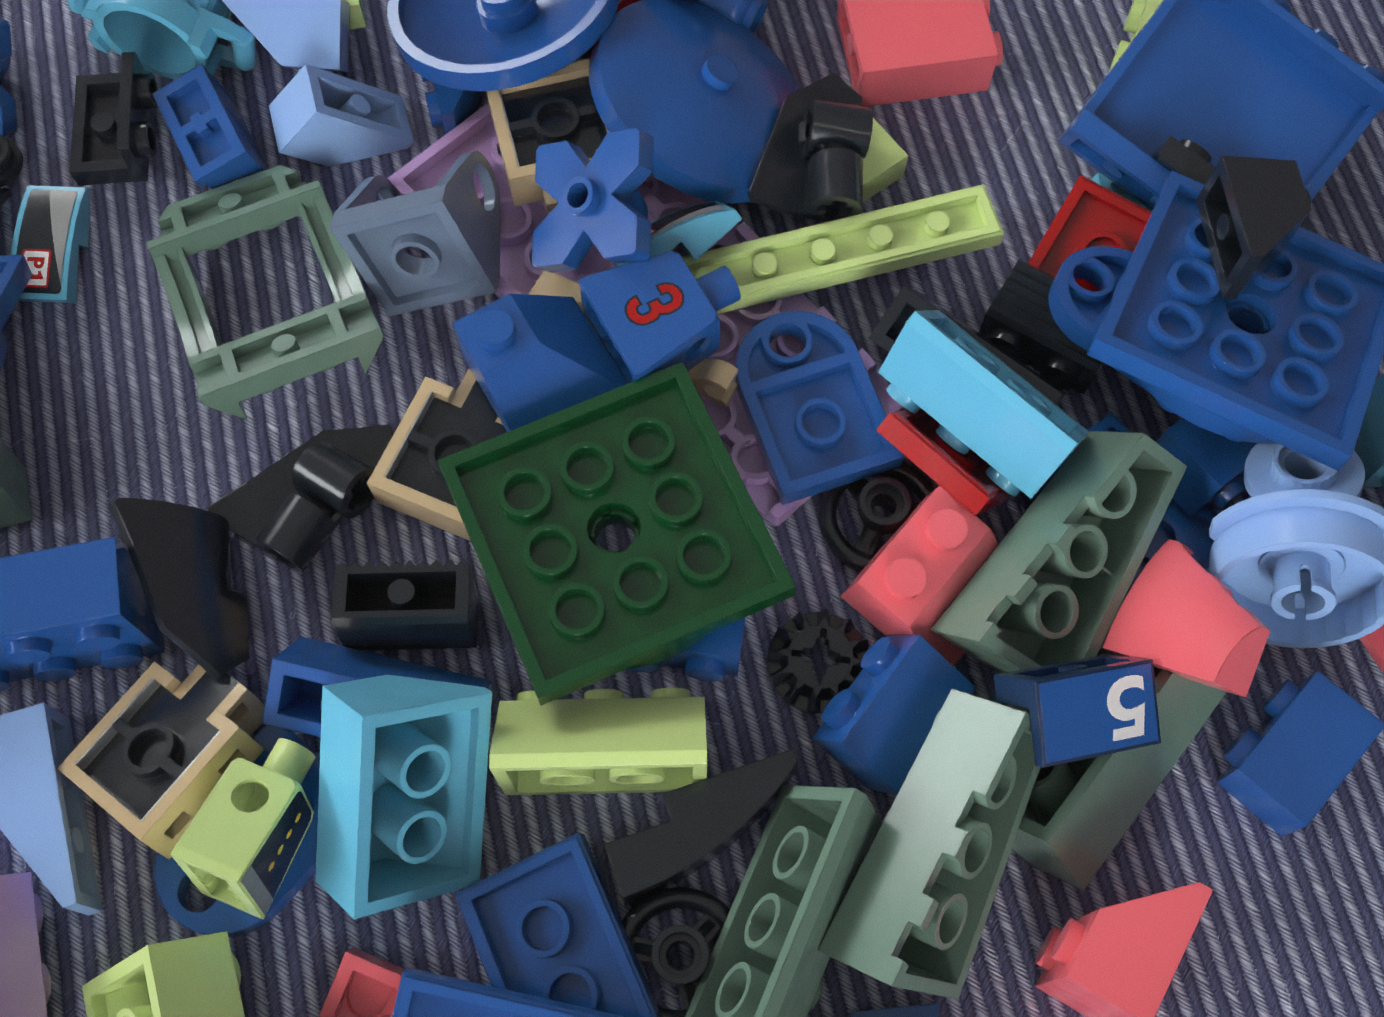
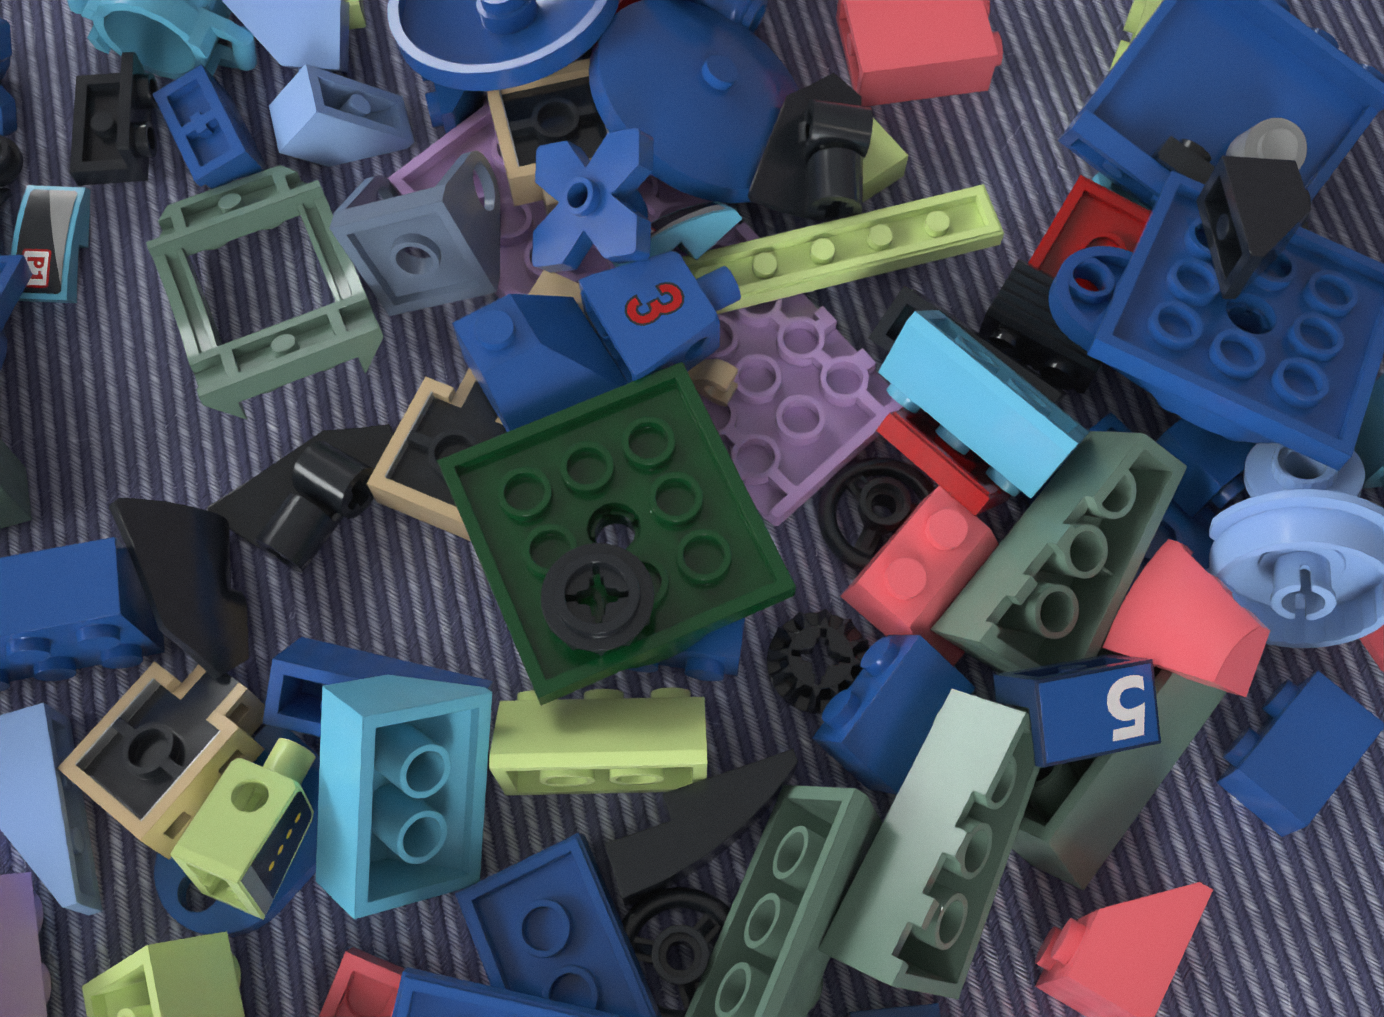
(405, 606): black brick -> none
(572, 580): none -> black gear
(813, 409): blue tile -> none
(1271, 140): none -> light grey brick

